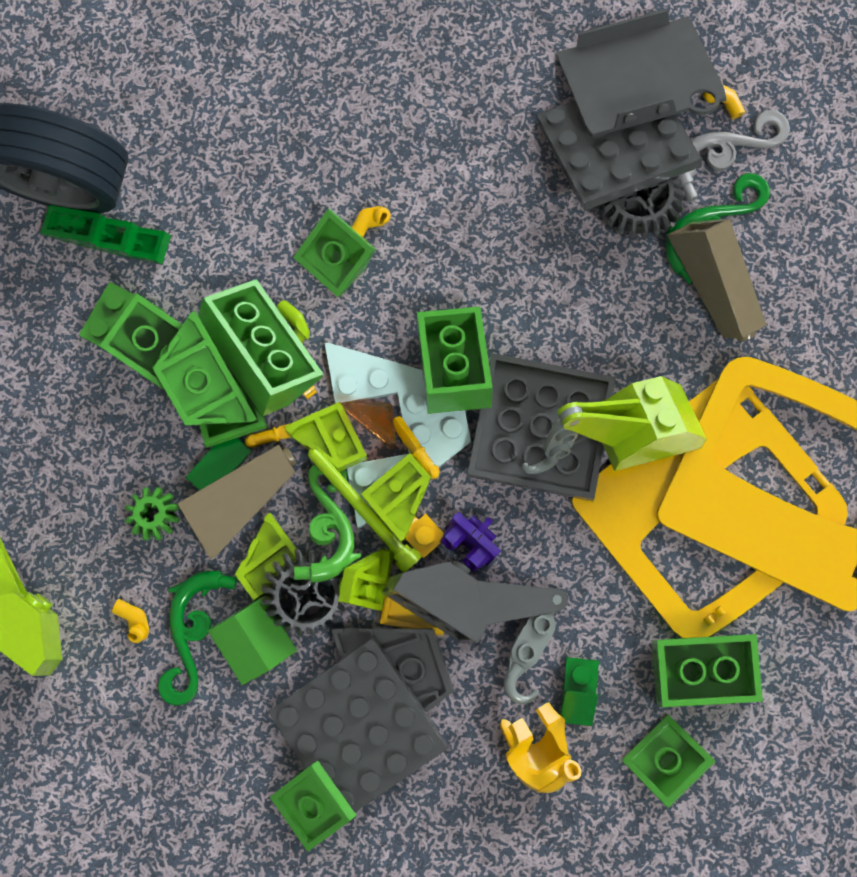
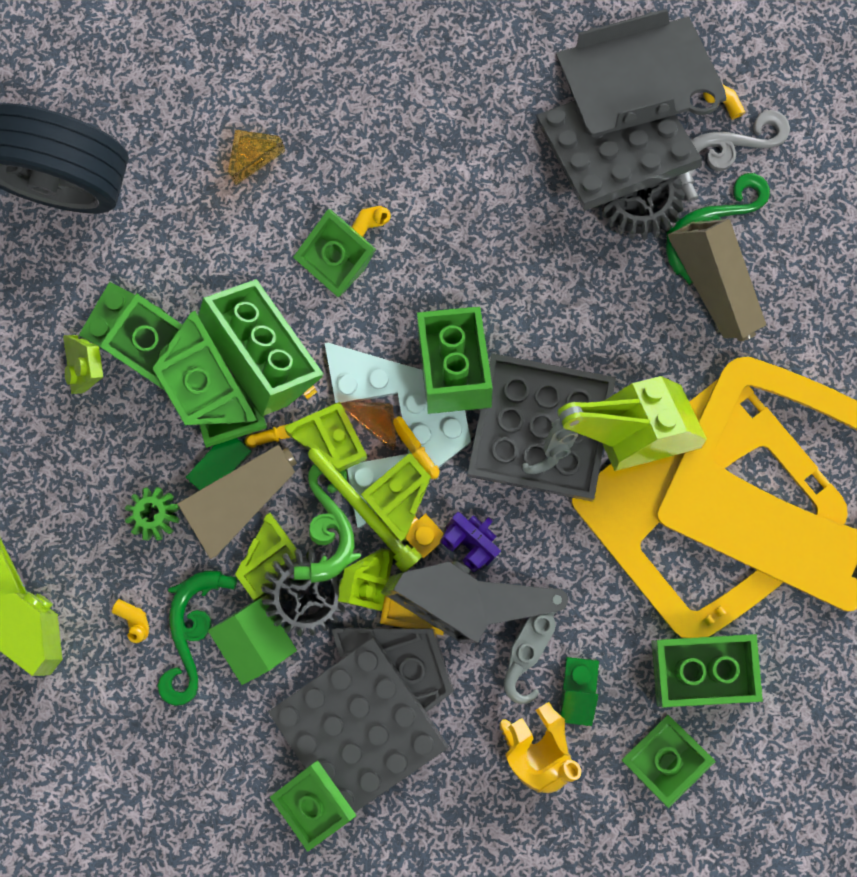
(83, 364): none -> lime wing
(105, 234): green slope -> none
(251, 153): none -> clear yellow slope
(296, 319): lime arm -> none

